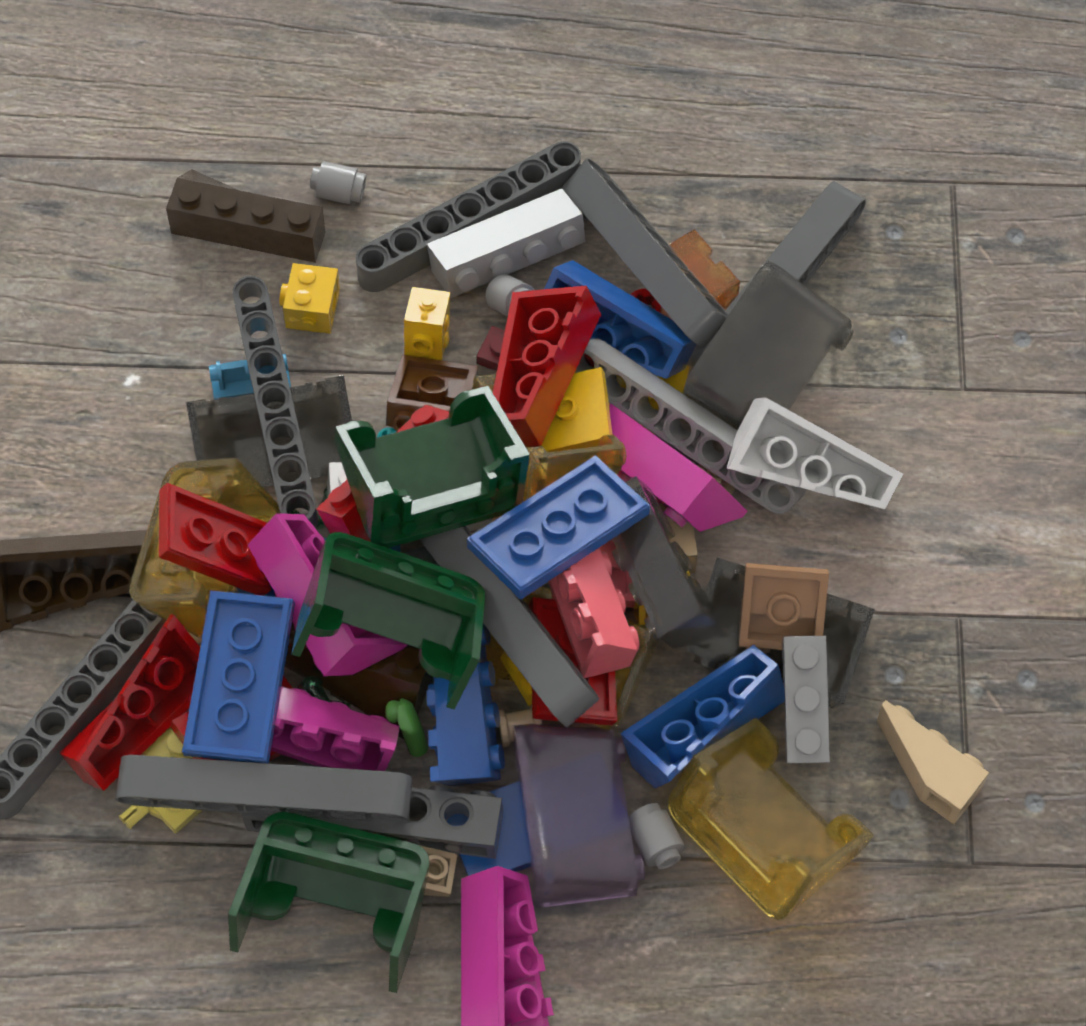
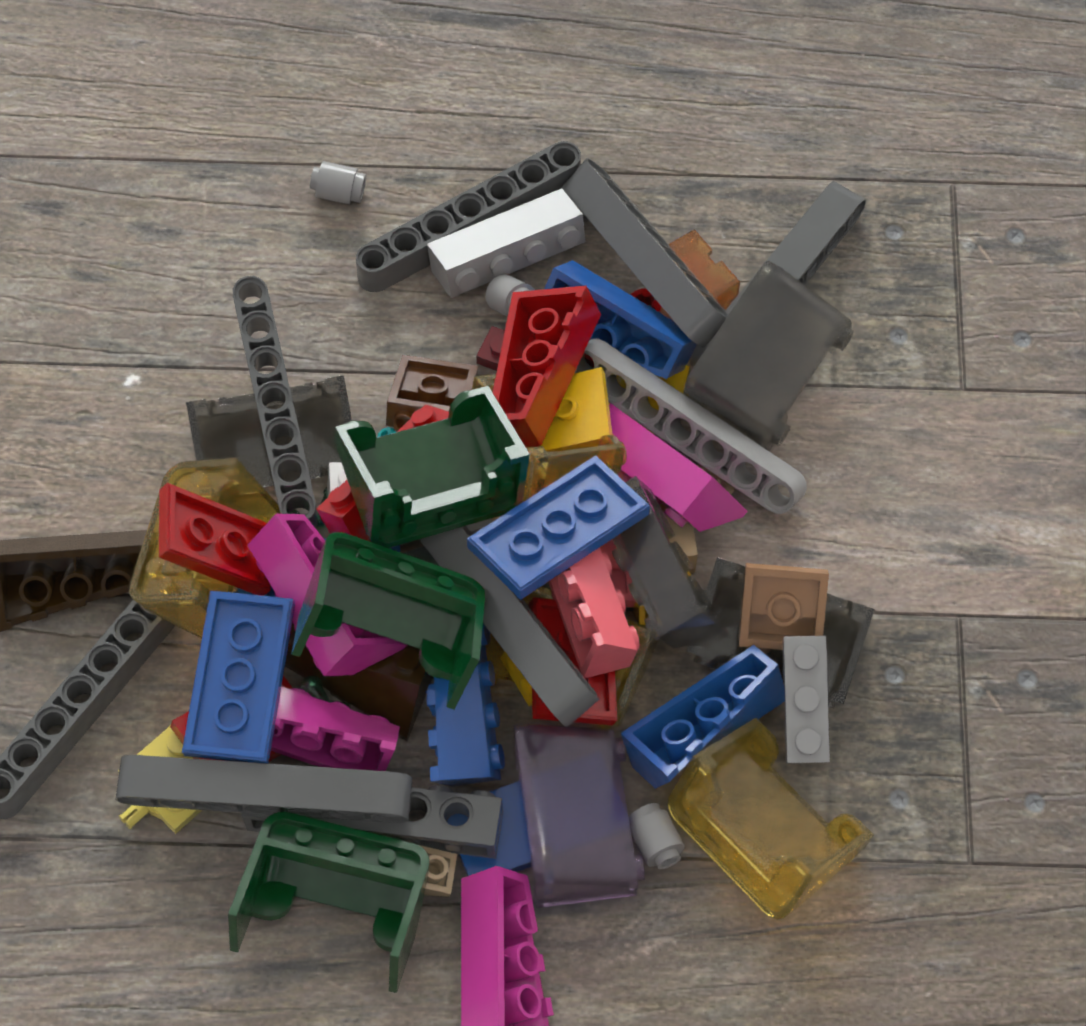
(143, 709): red wedge -> none
(233, 378): dark azure hinge -> none
(242, 219): dark brown wedge -> none
(310, 298): yellow head -> none
(410, 725): bright green arm -> none
(427, 323): yellow head -> none
(508, 720): tan bush -> none
(797, 453): white wedge -> none
(935, 769): tan slope -> none

